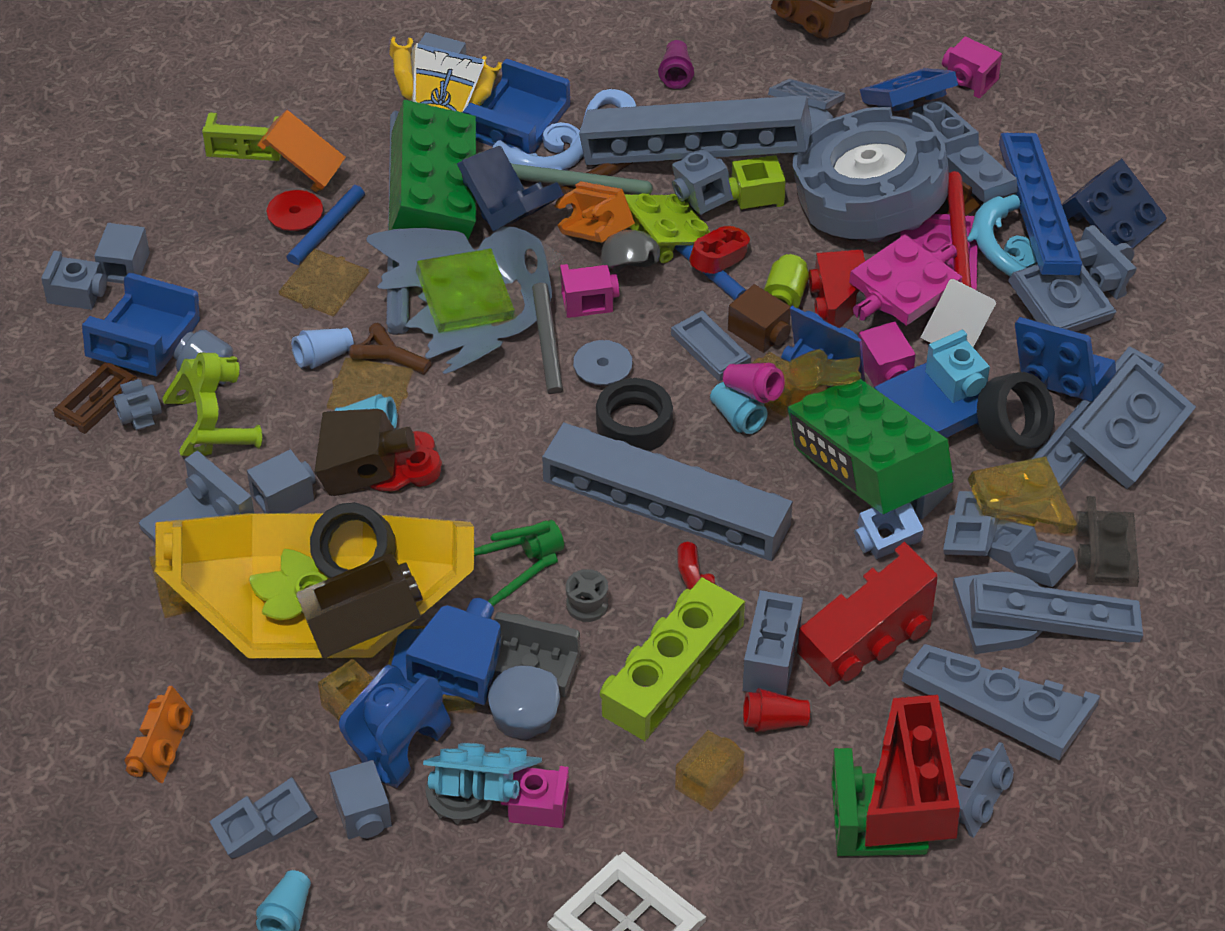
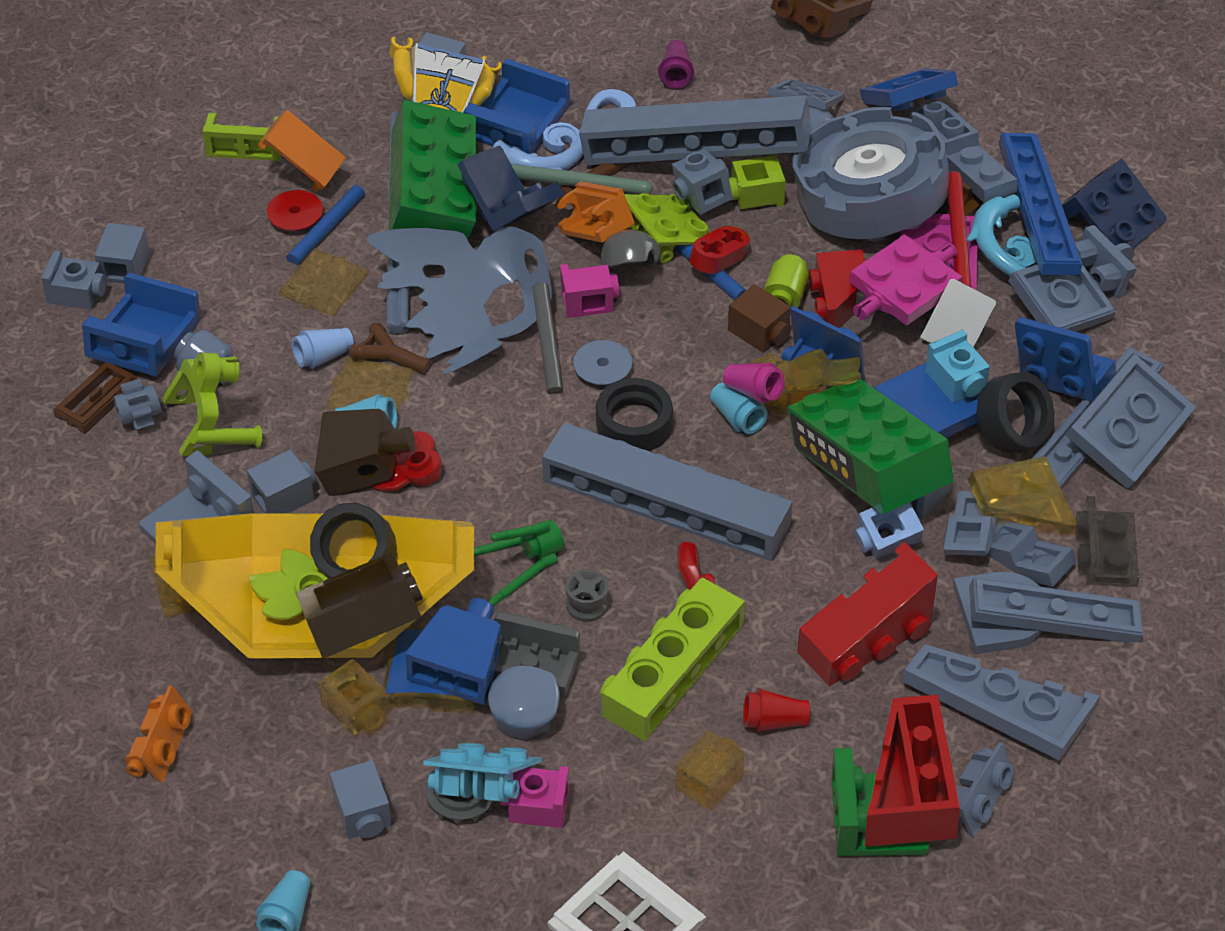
(253, 825): sand blue slope -> none
(388, 716): blue piece -> none
(464, 290): clear neon green plate -> none
(709, 344): sand blue tile -> none
(772, 643): sand blue brick -> none
(886, 353): dark pink brick -> none
(974, 65): dark pink brick -> none

